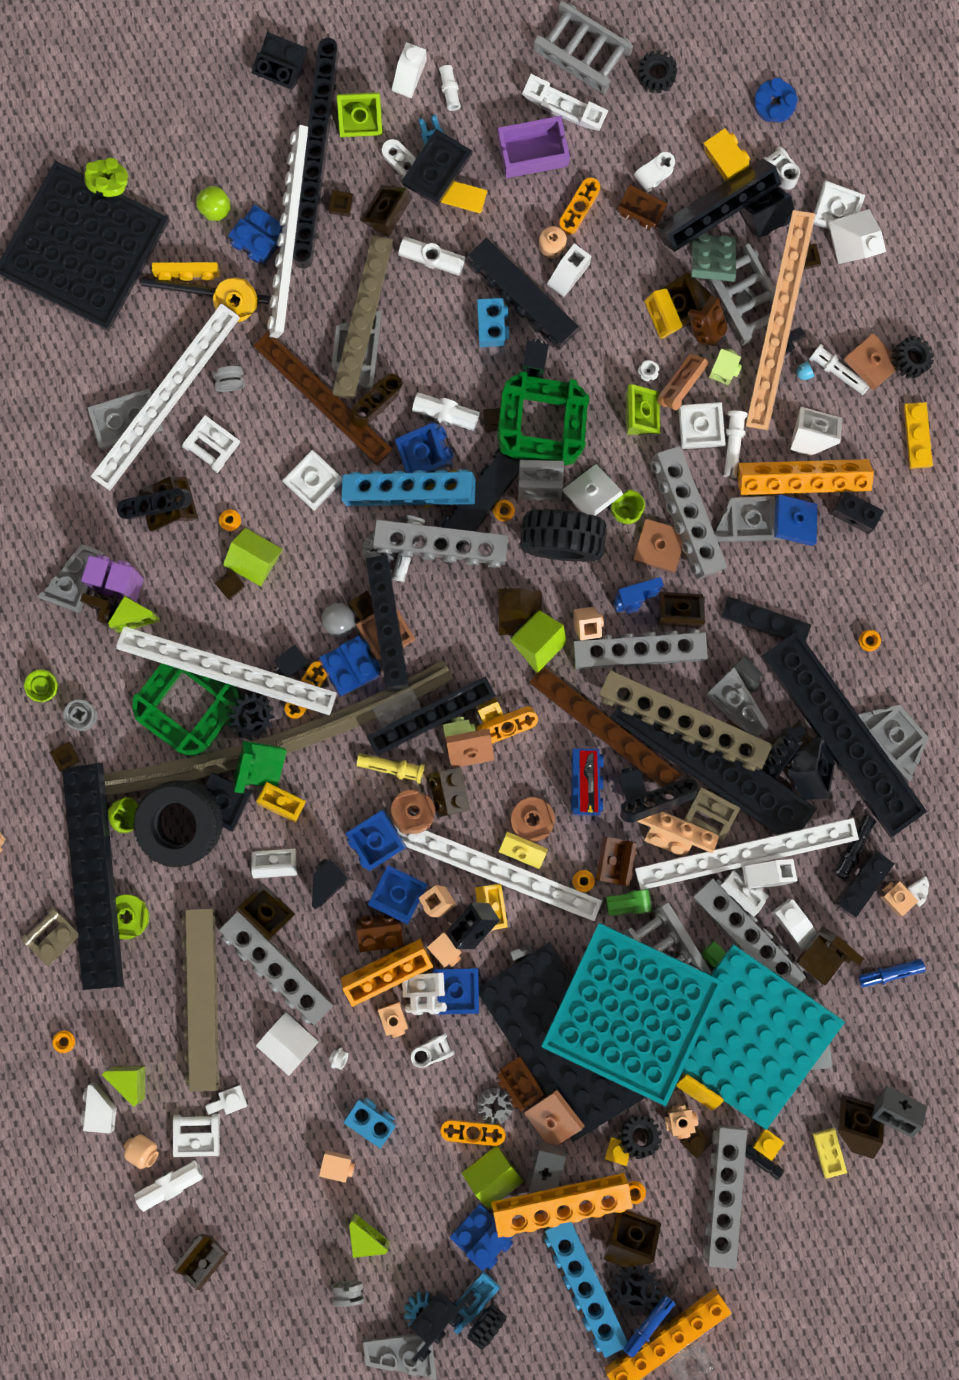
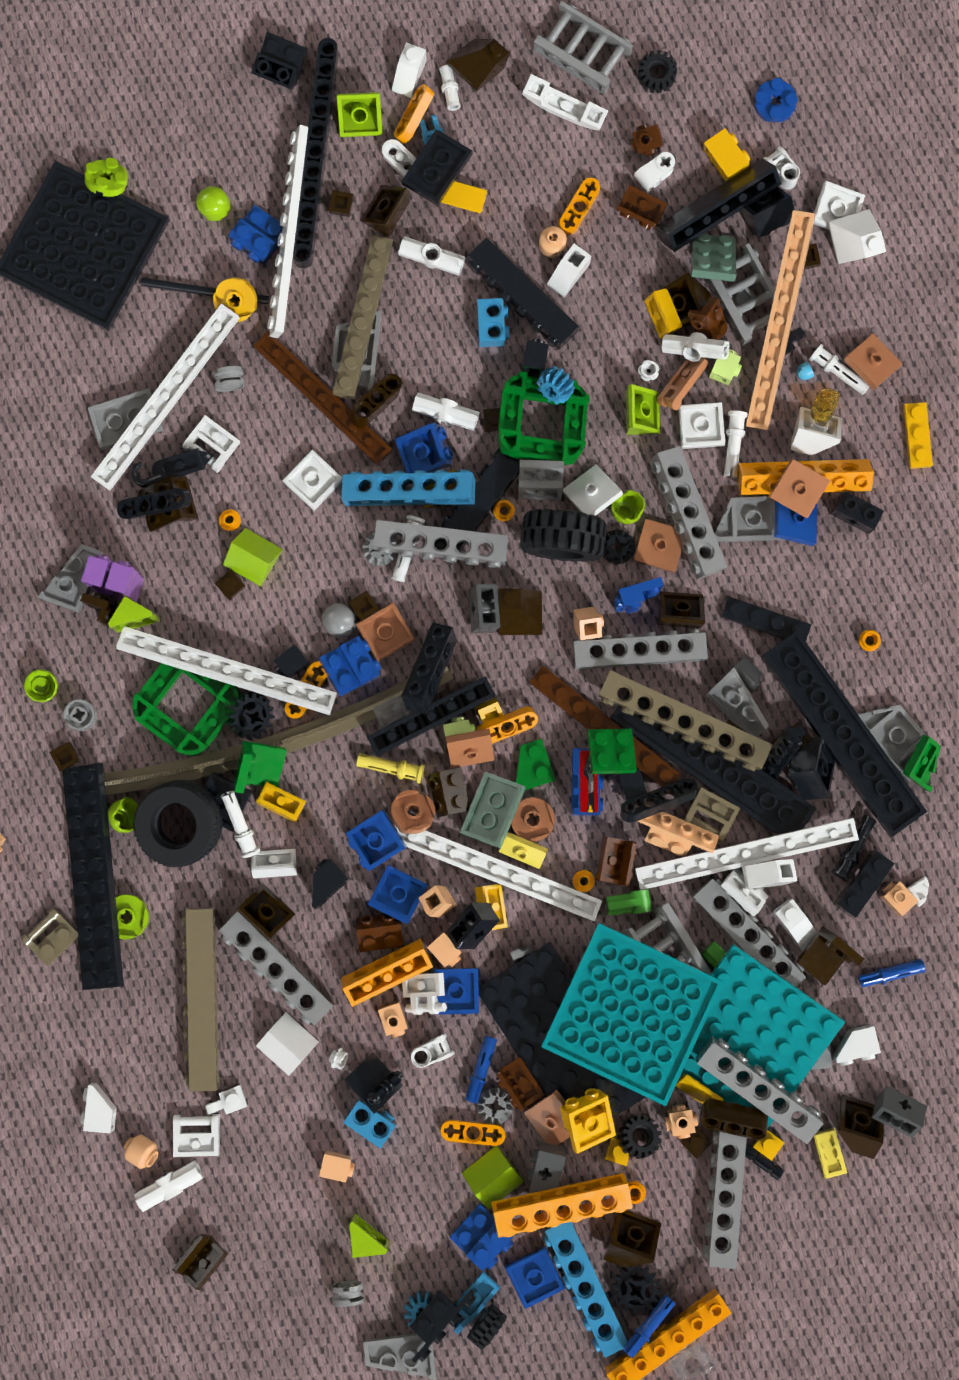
(57, 1044): light orange plate -> none
(128, 1082): lime slope -> none
(176, 465): none -> black plate
(186, 271): yellow plate -> none
(243, 833): none -> white pin
(374, 1082): none -> black hinge
(387, 623): black brick -> none
(413, 113): none -> light orange beam
(429, 668): none -> black brick
(479, 61): none -> dark brown slope
(481, 1069): none -> blue axle
(484, 608): none -> dark grey brick
(492, 810): none -> sand green plate
(533, 147): medium lavender piece -> none
(534, 765): none -> green wing
(535, 1277): none -> blue plate
(539, 639): lime slope -> none
(555, 385): none -> dark azure gear
(588, 1119): none -> yellow plate
(611, 751): none -> green plate
(626, 552): none -> black gear
(654, 143): none -> reddish brown brick
(695, 346): none -> white piece
(734, 1119): none -> dark brown beam
(799, 488): none -> nougat plate
(803, 1127): none -> light grey brick
(825, 405): none -> clear yellow plate
(856, 1044): none -> white slope
(921, 352): black tyre -> none
(923, 762): none -> green wing

